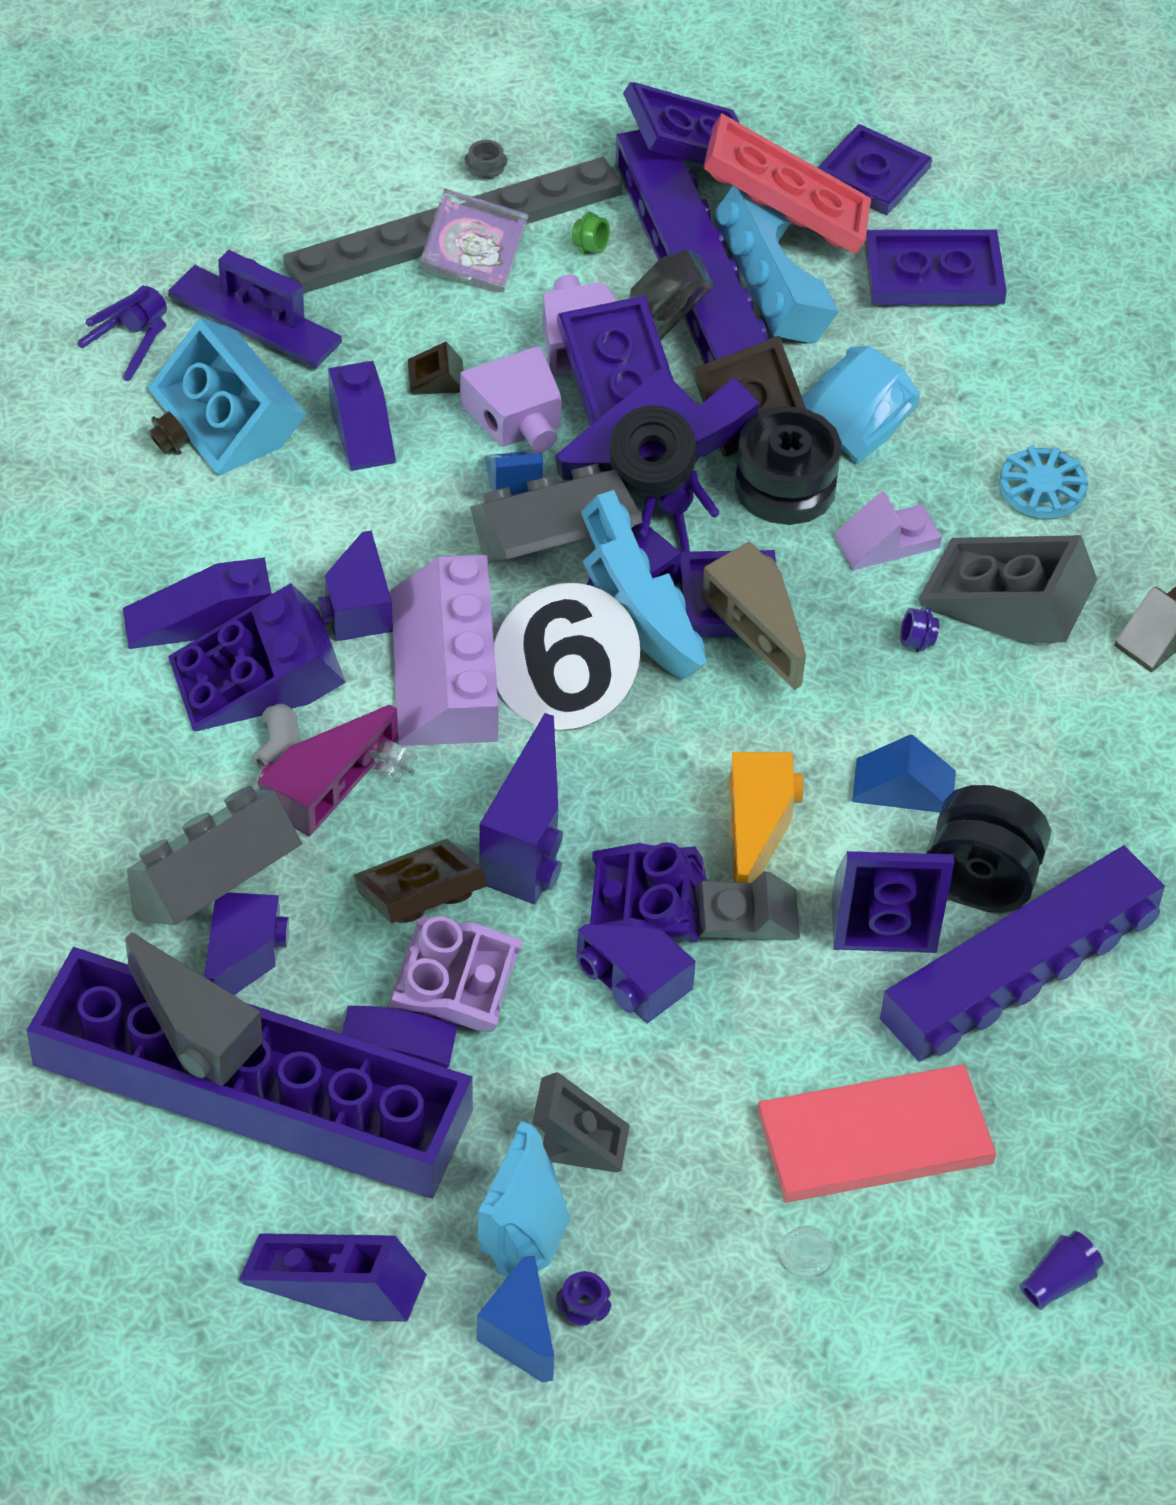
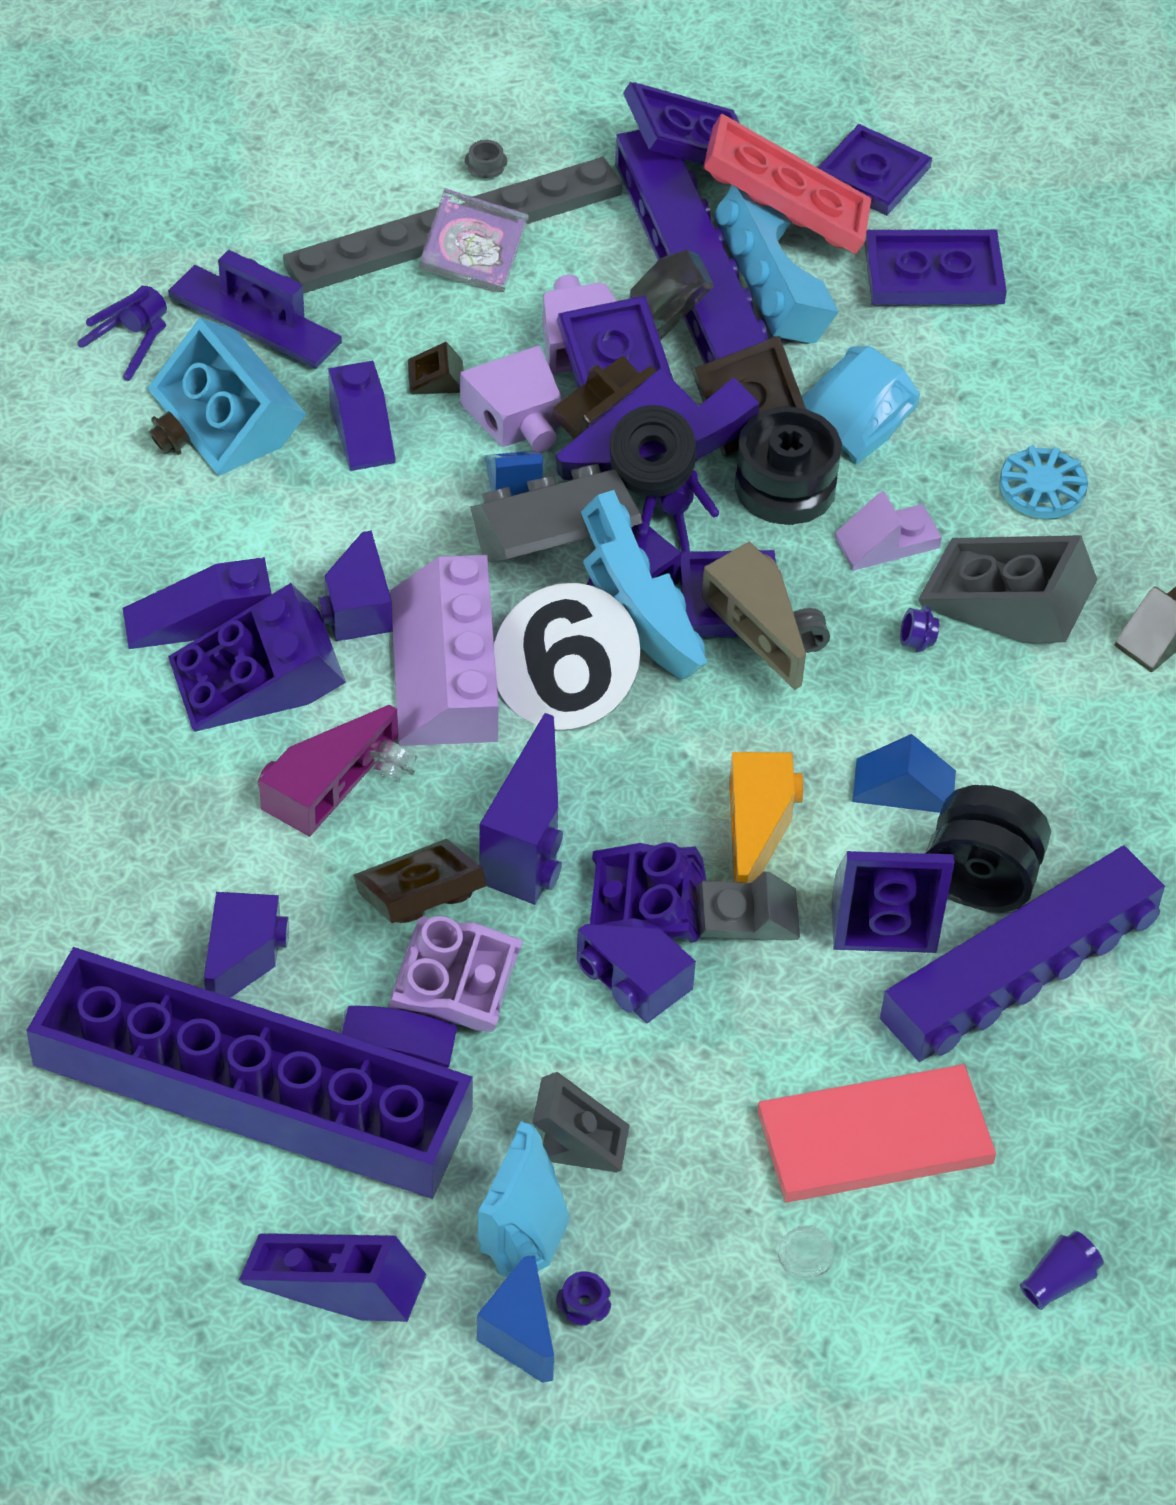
(201, 1020): dark grey slope -> none
(210, 857): dark grey slope -> none
(282, 732): light grey arm -> none
(591, 233): bright green plate -> none
(598, 395): none -> dark brown panel
(812, 629): none -> dark grey bush

